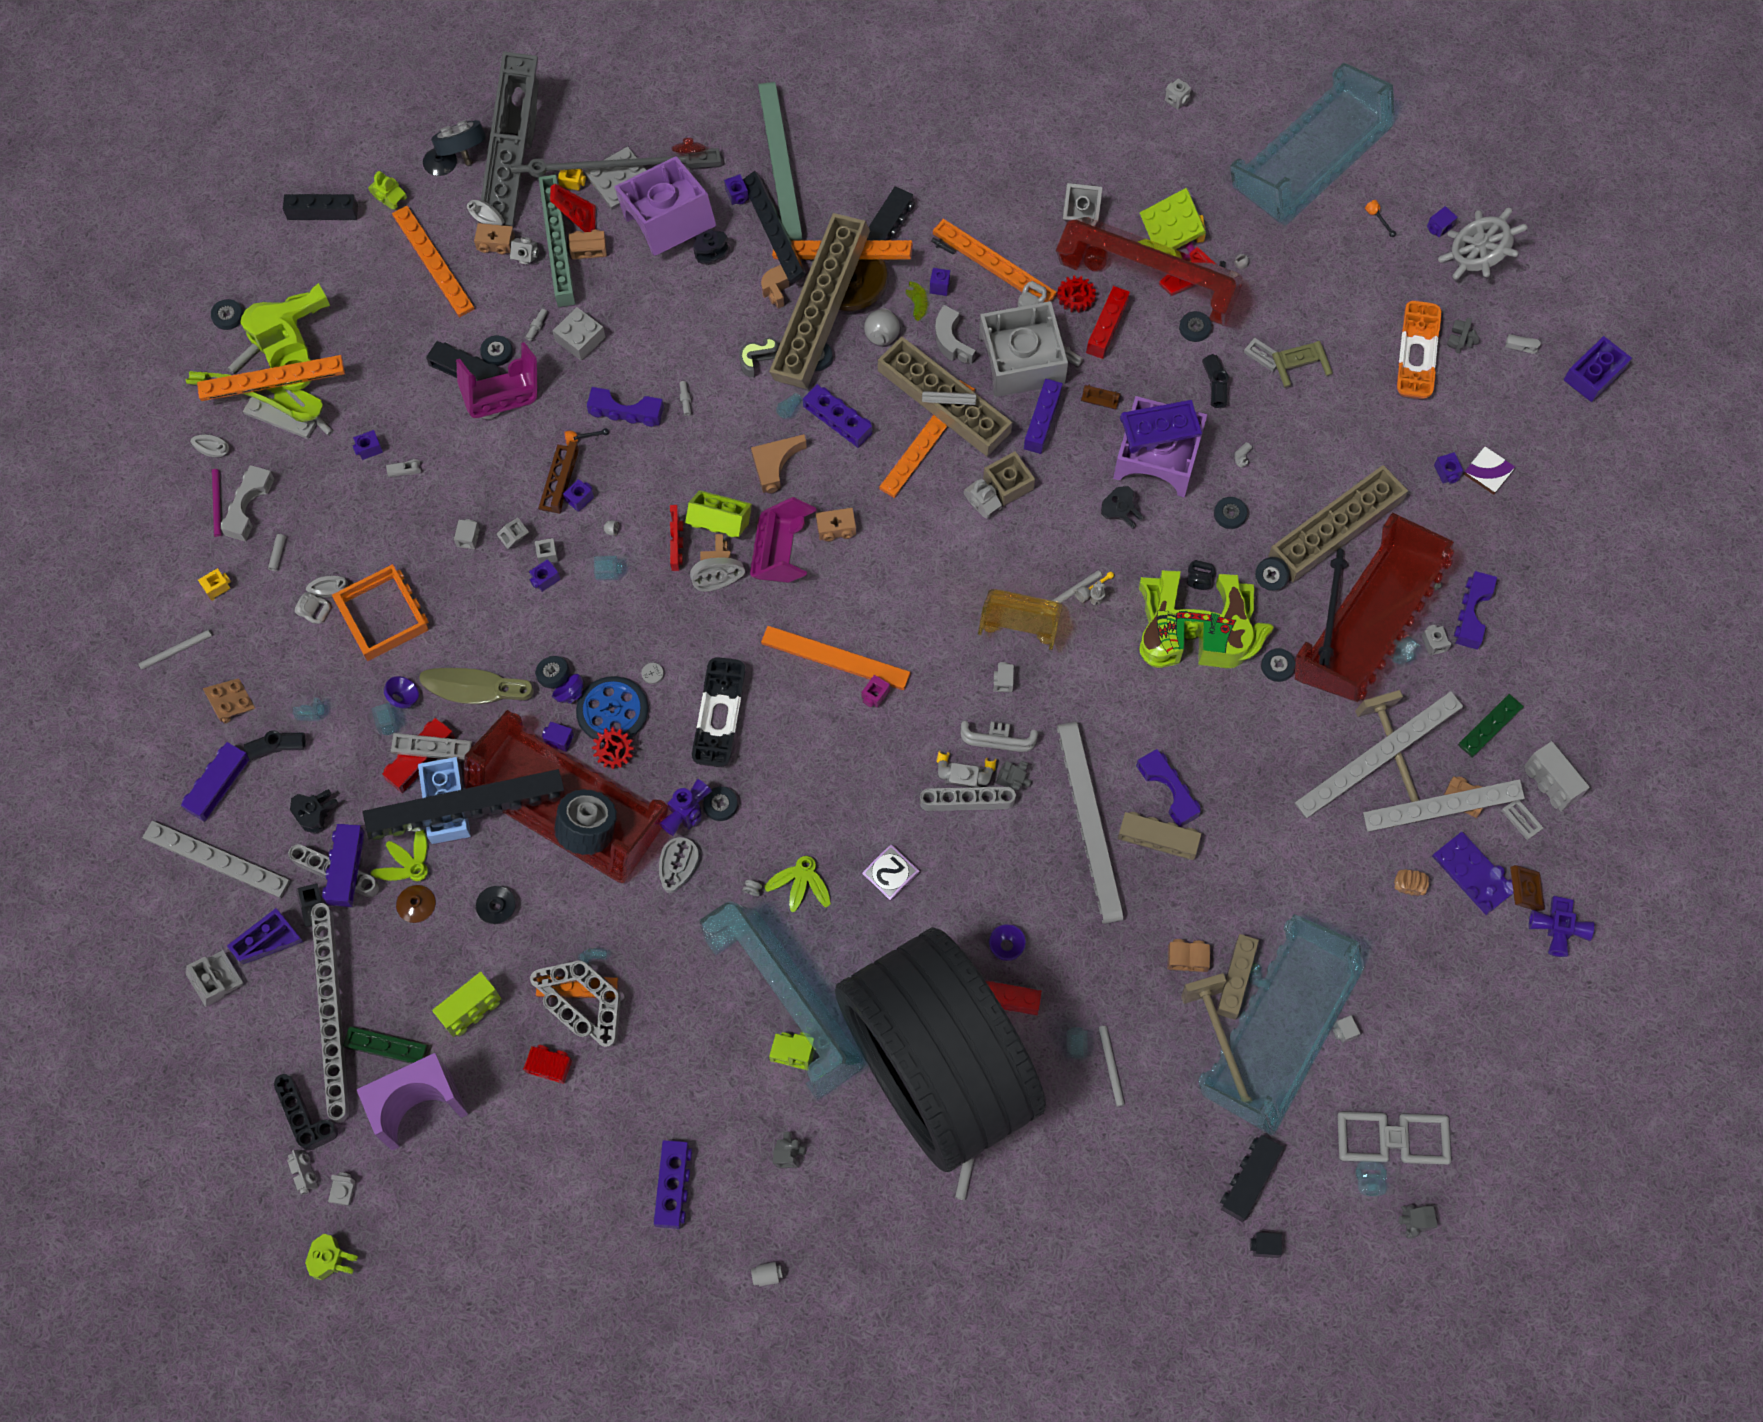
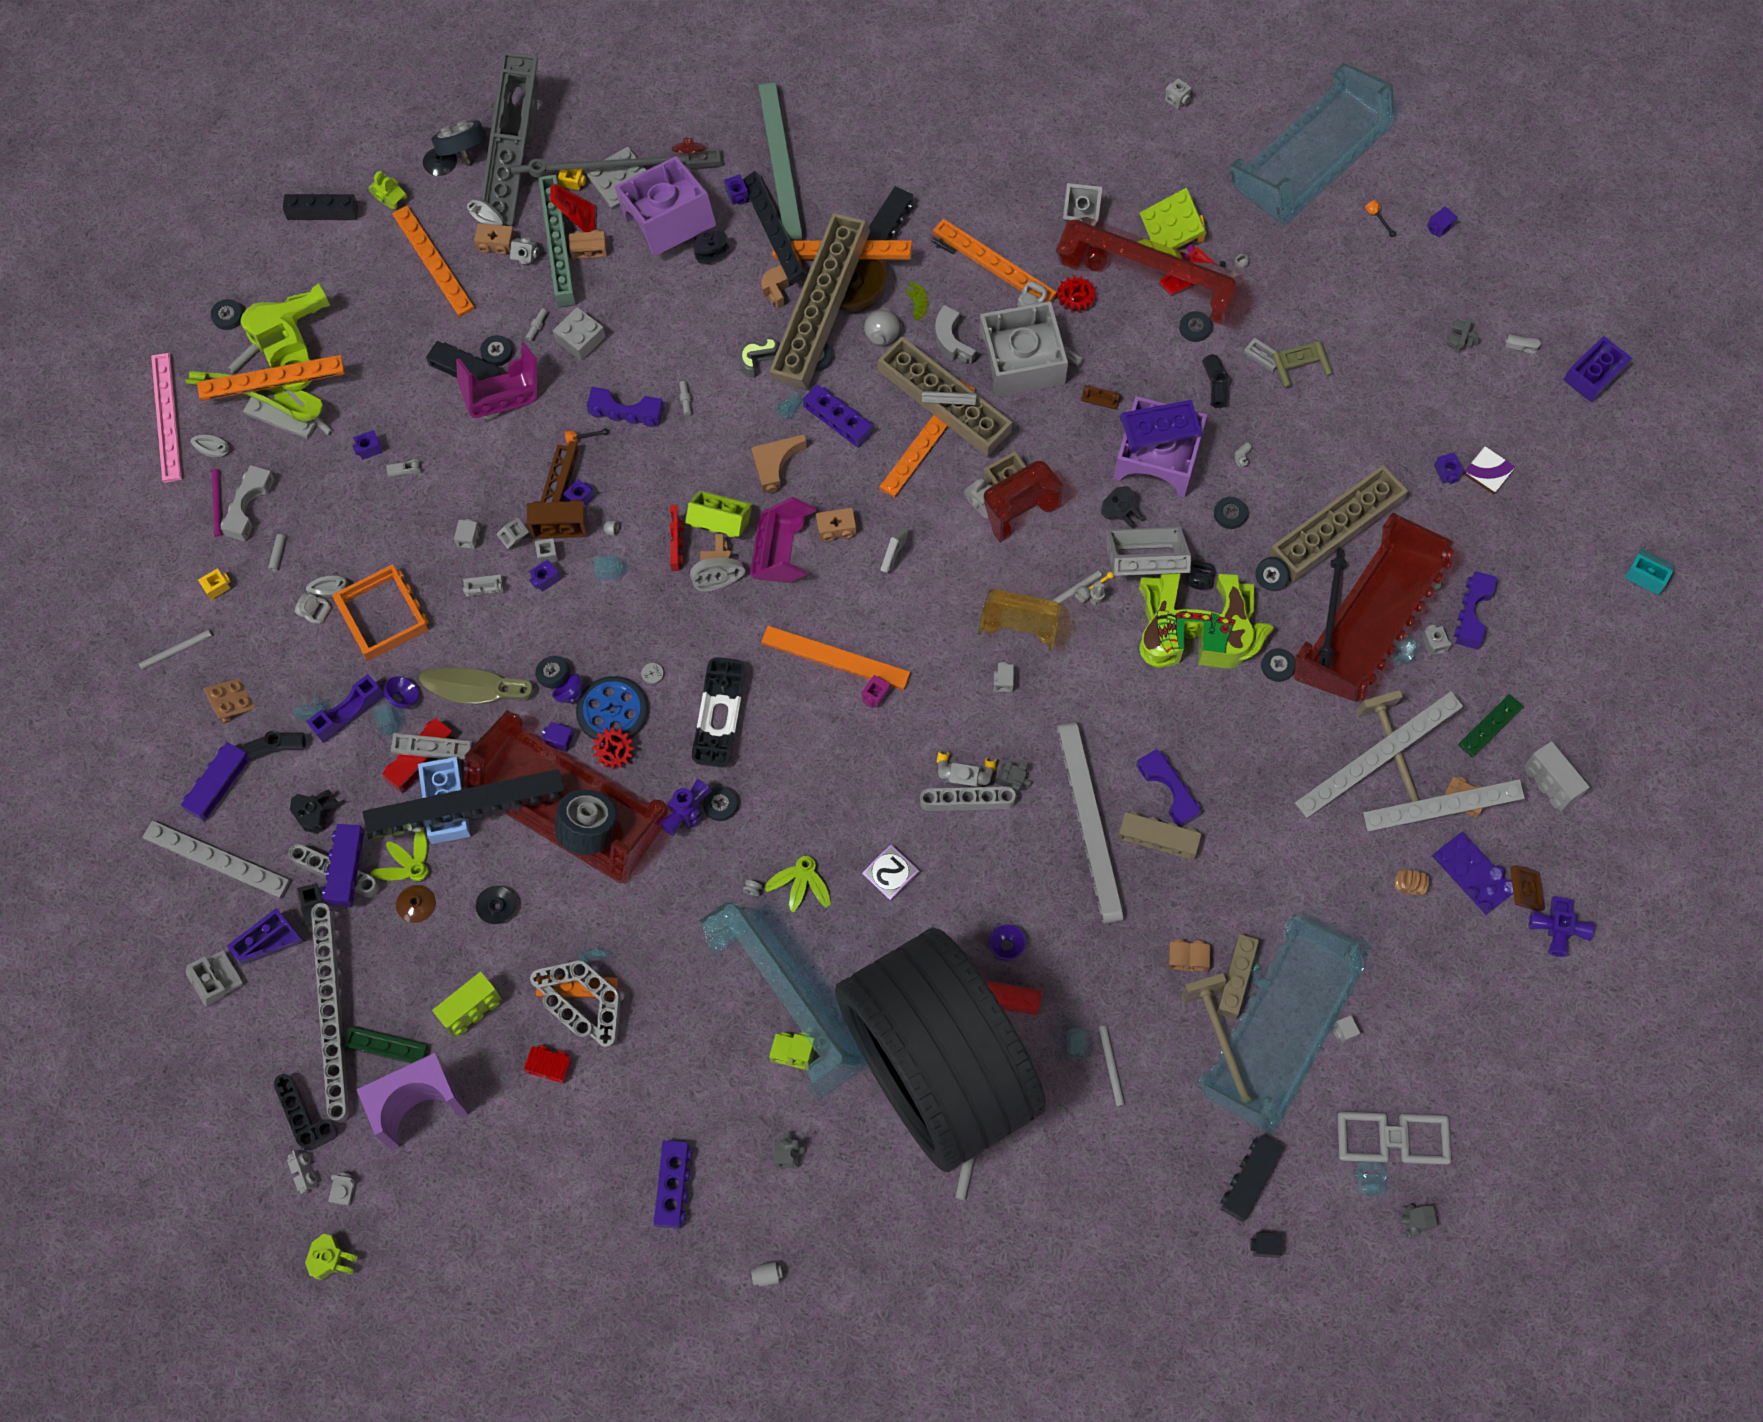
(166, 417): none -> bright pink tile
(330, 721): none -> dark purple arch
(482, 585): none -> light grey hinge
(557, 519): none -> reddish brown brick
(688, 864): light grey piece -> none
(896, 543): none -> light grey tile
(939, 281): dark purple brick -> none
(998, 738): light grey piece -> none
(1020, 492): none -> clear red windscreen
(1043, 416): dark purple brick -> none
(1107, 322): red brick -> none
(1148, 563): none -> light grey piece
(1420, 327): orange piece -> none
(1482, 243): light grey piece -> none
(1516, 823): light grey tile -> none
(1649, 571): none -> teal slope

